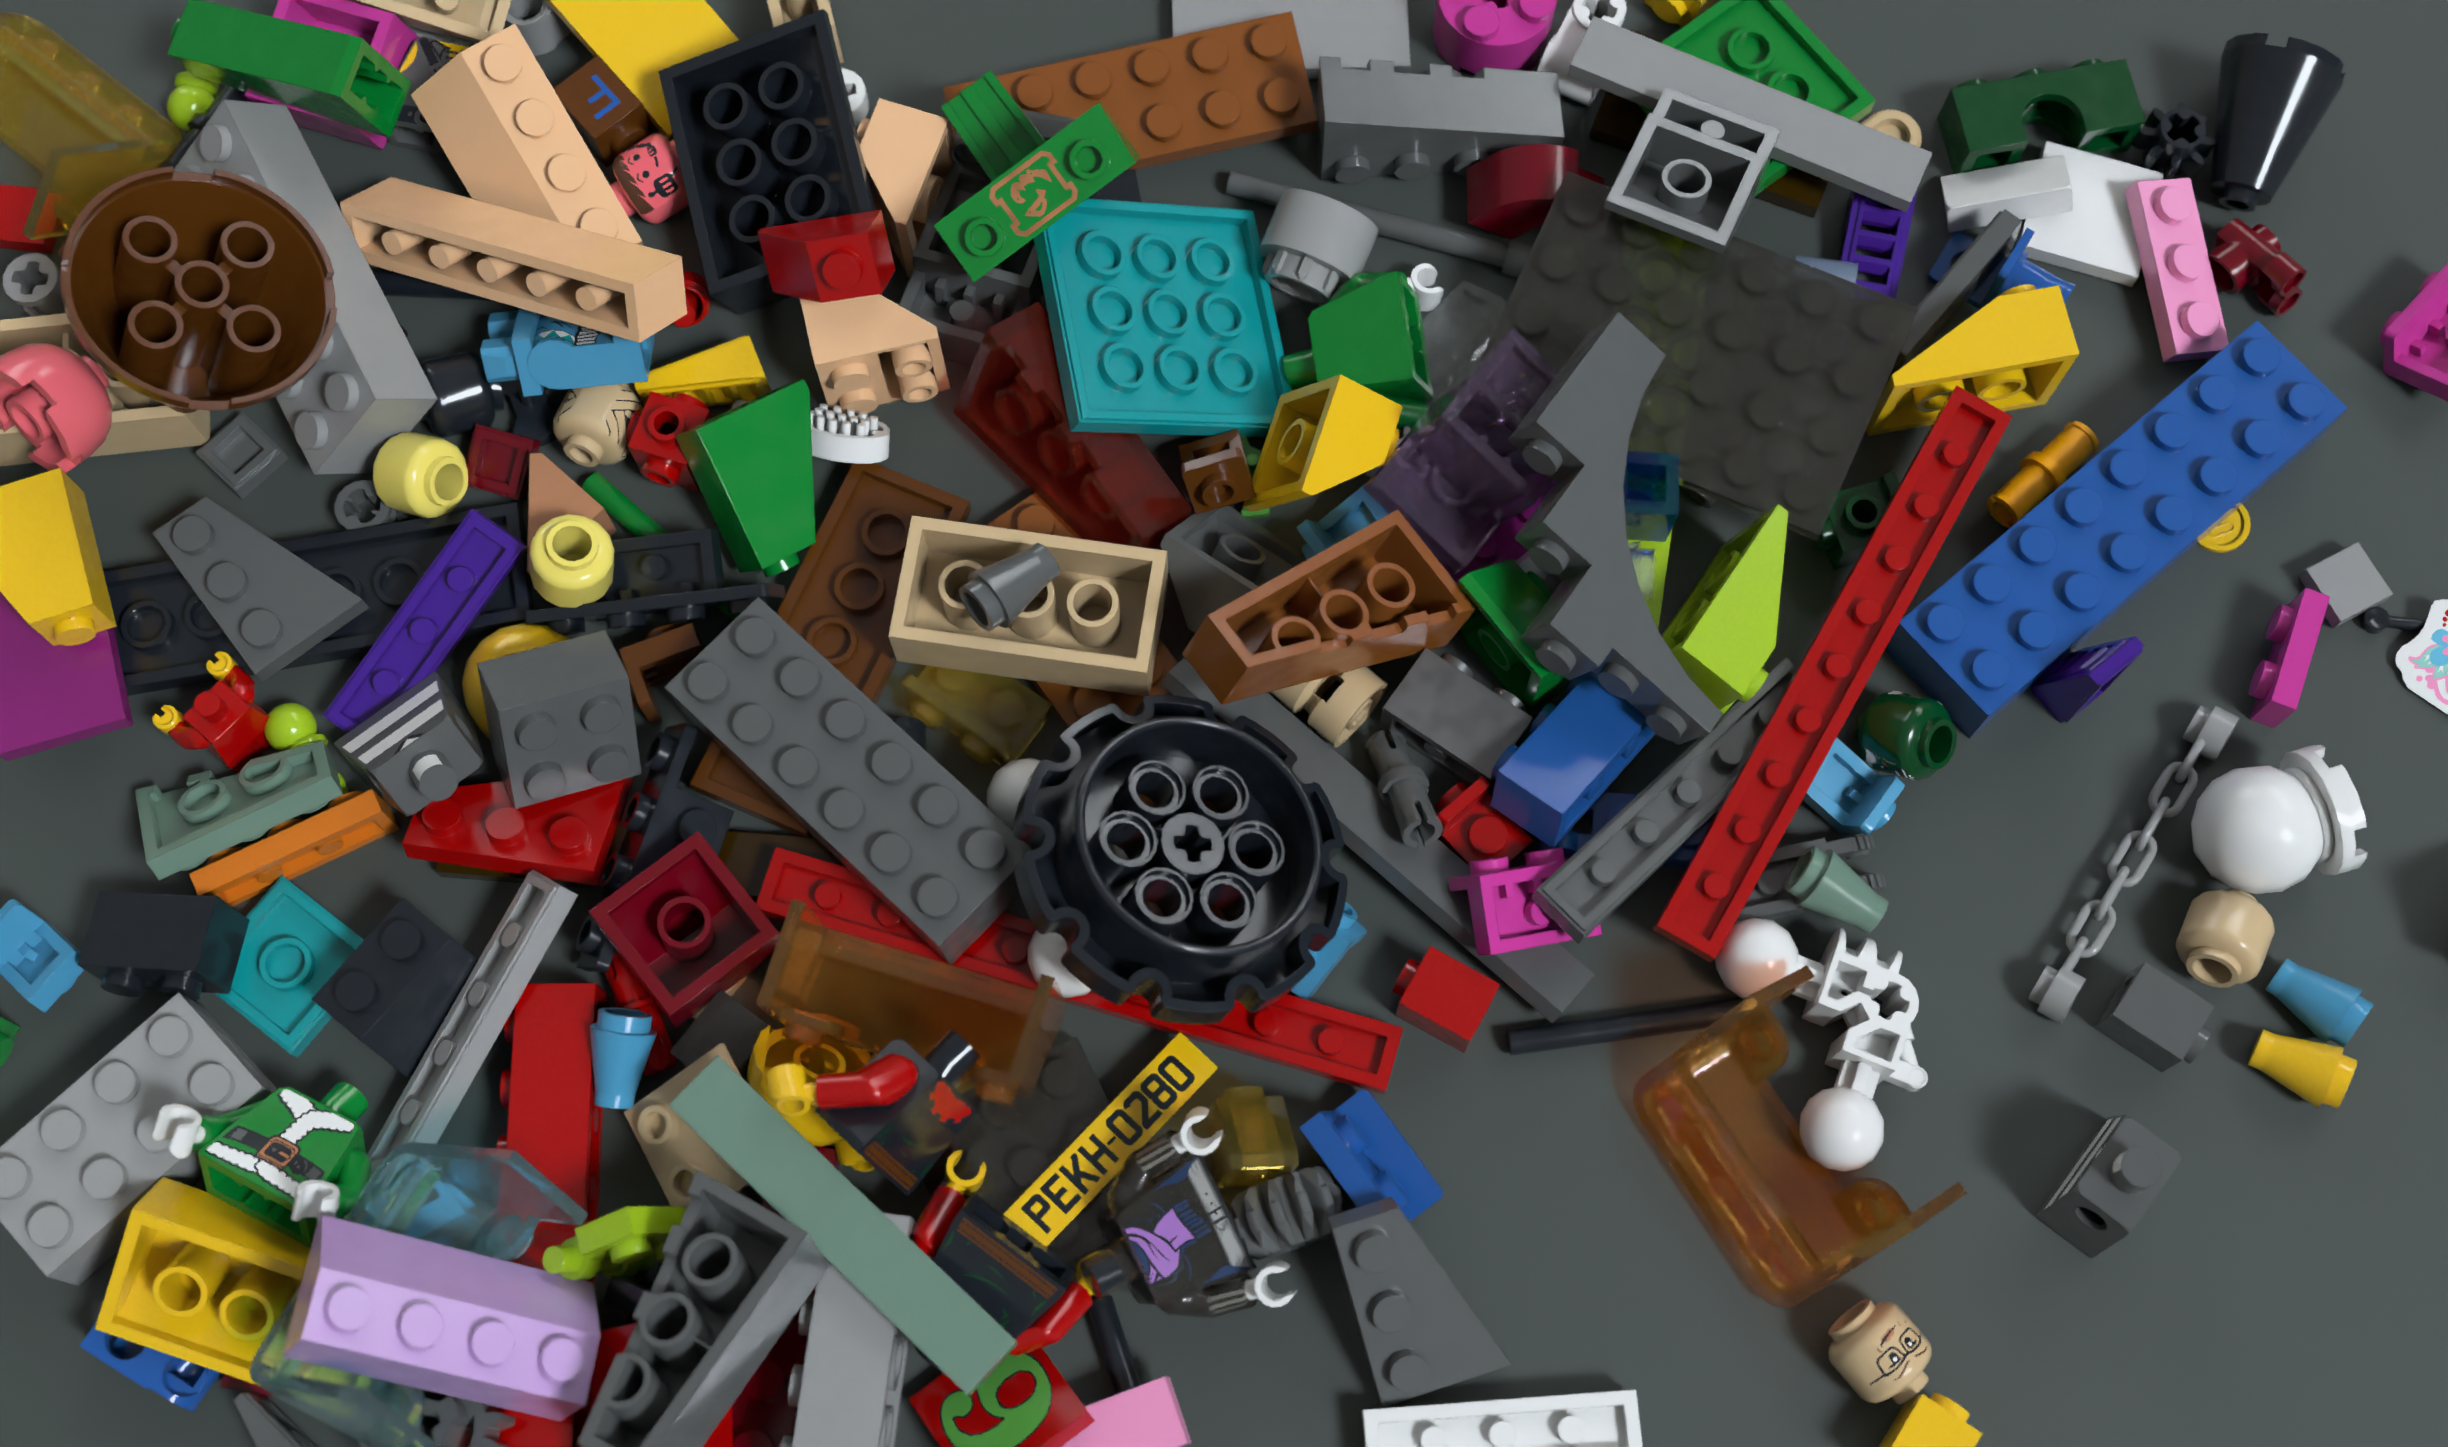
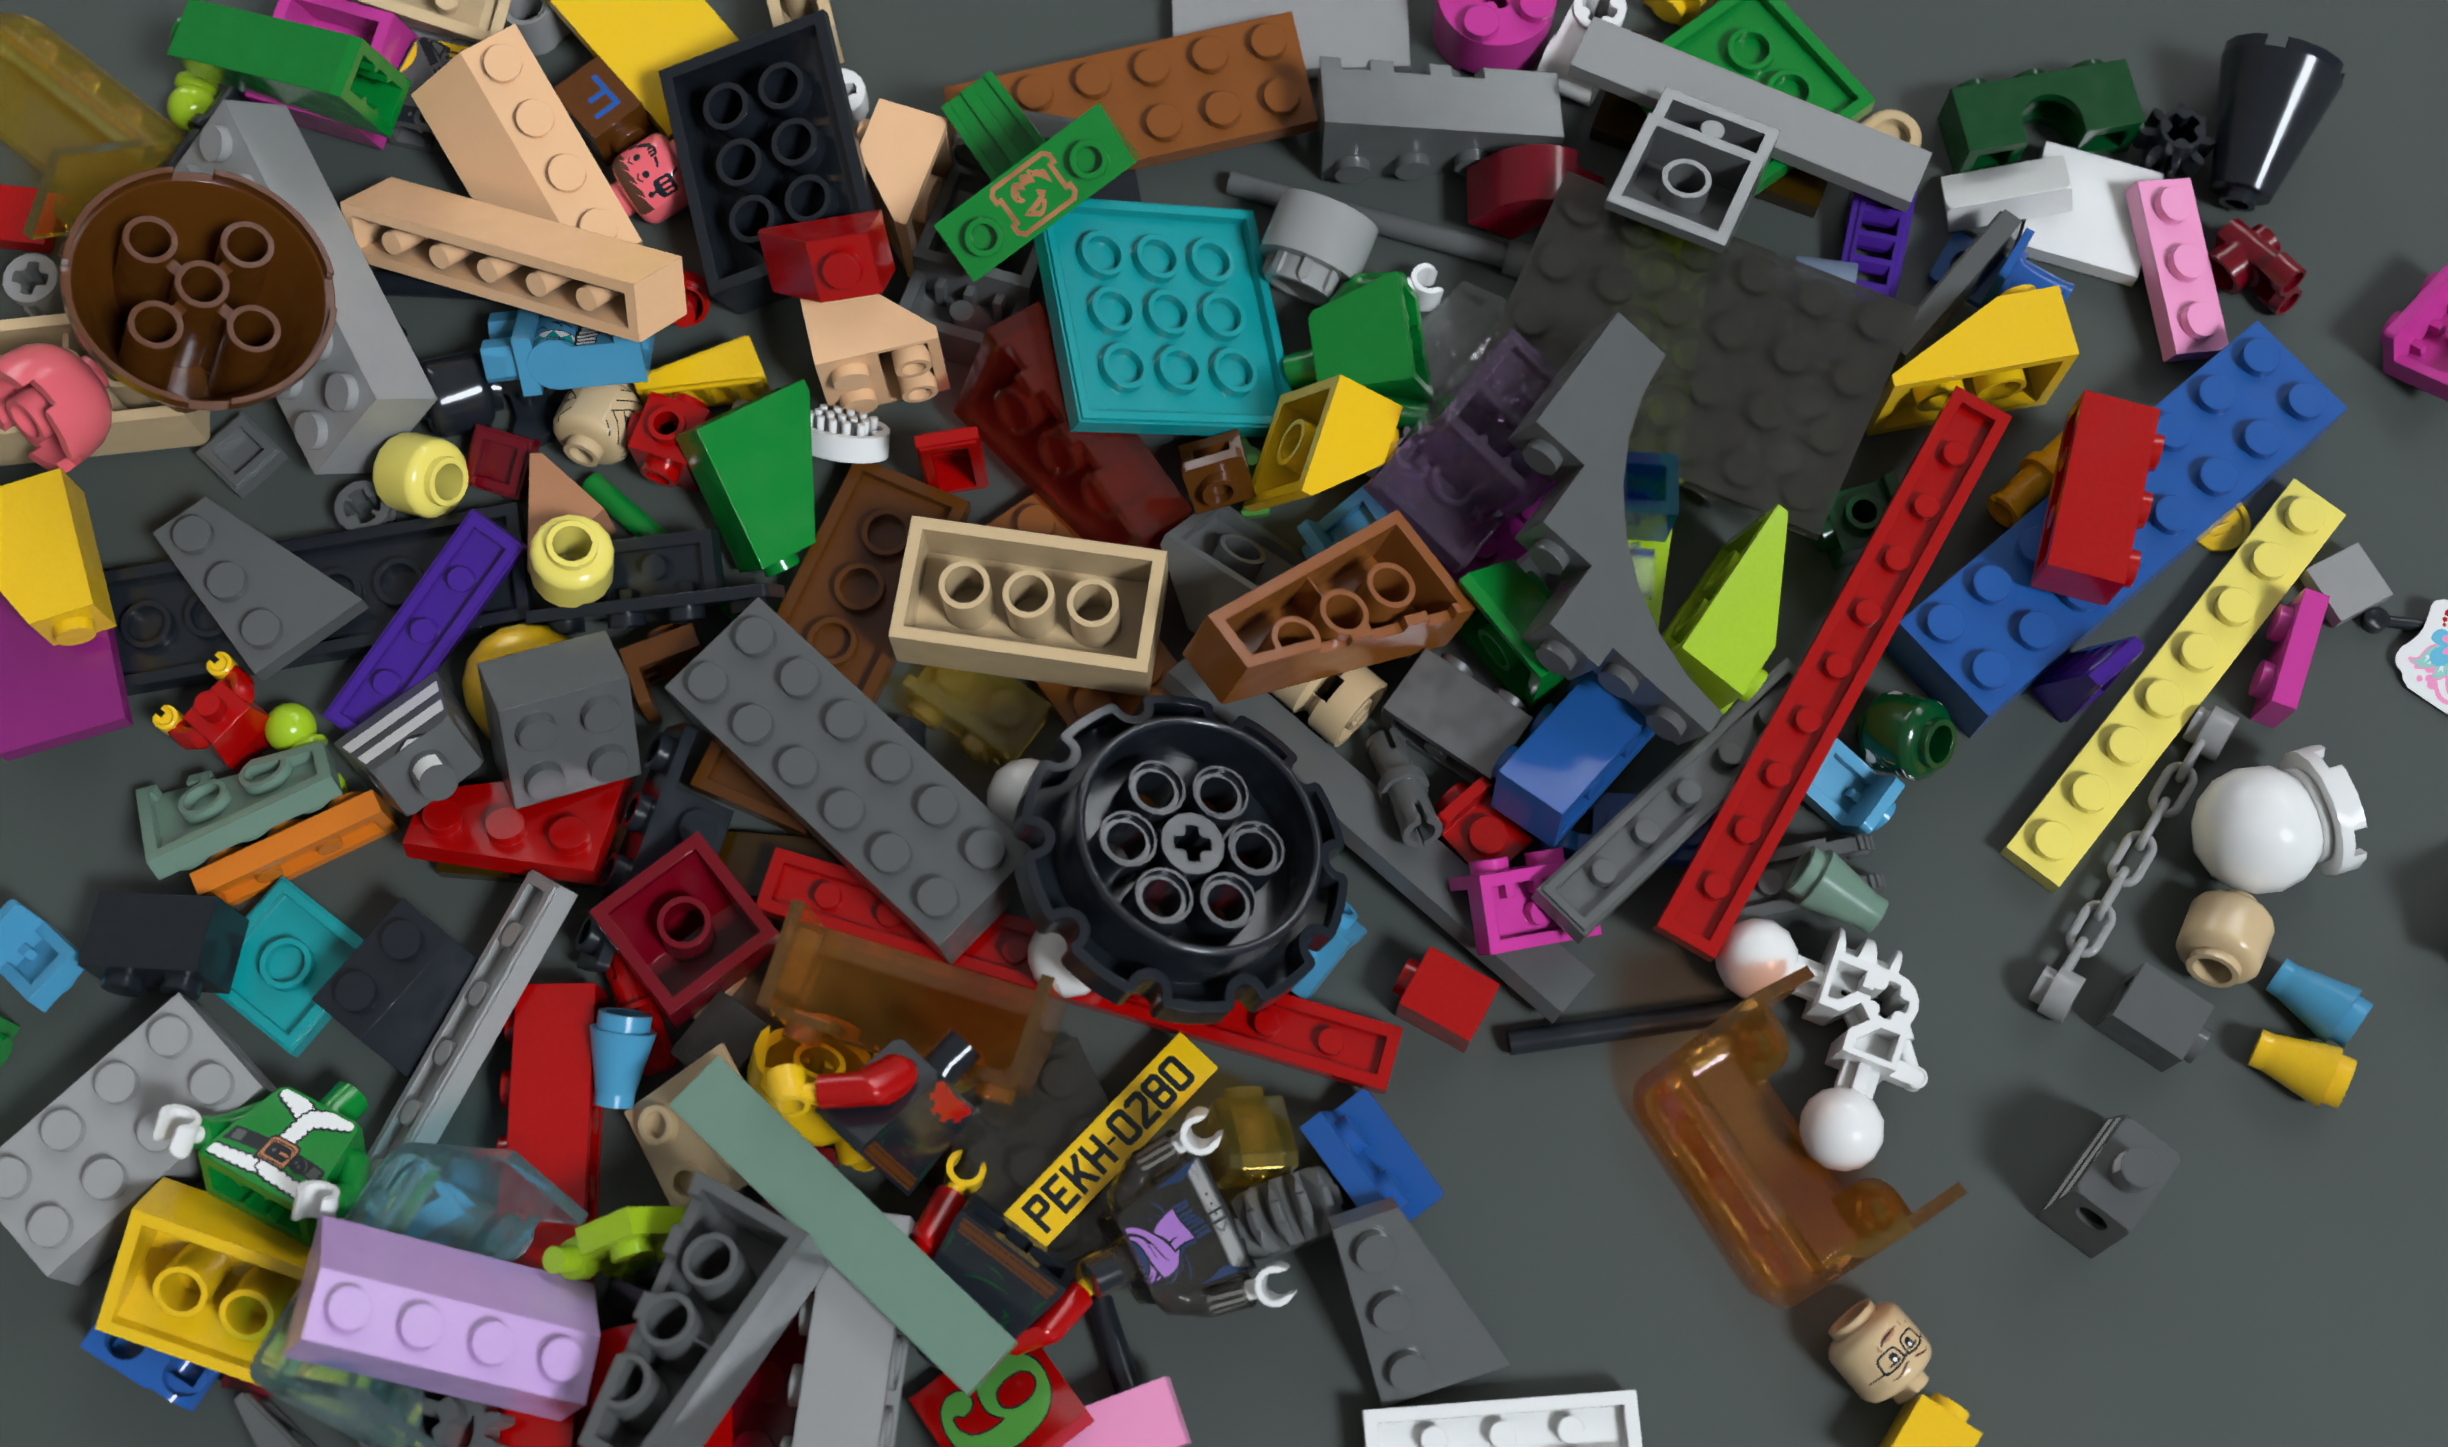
(953, 459): none -> red slope
(1005, 588): dark grey cone -> none
(2098, 498): none -> red brick
(2172, 686): none -> light yellow plate

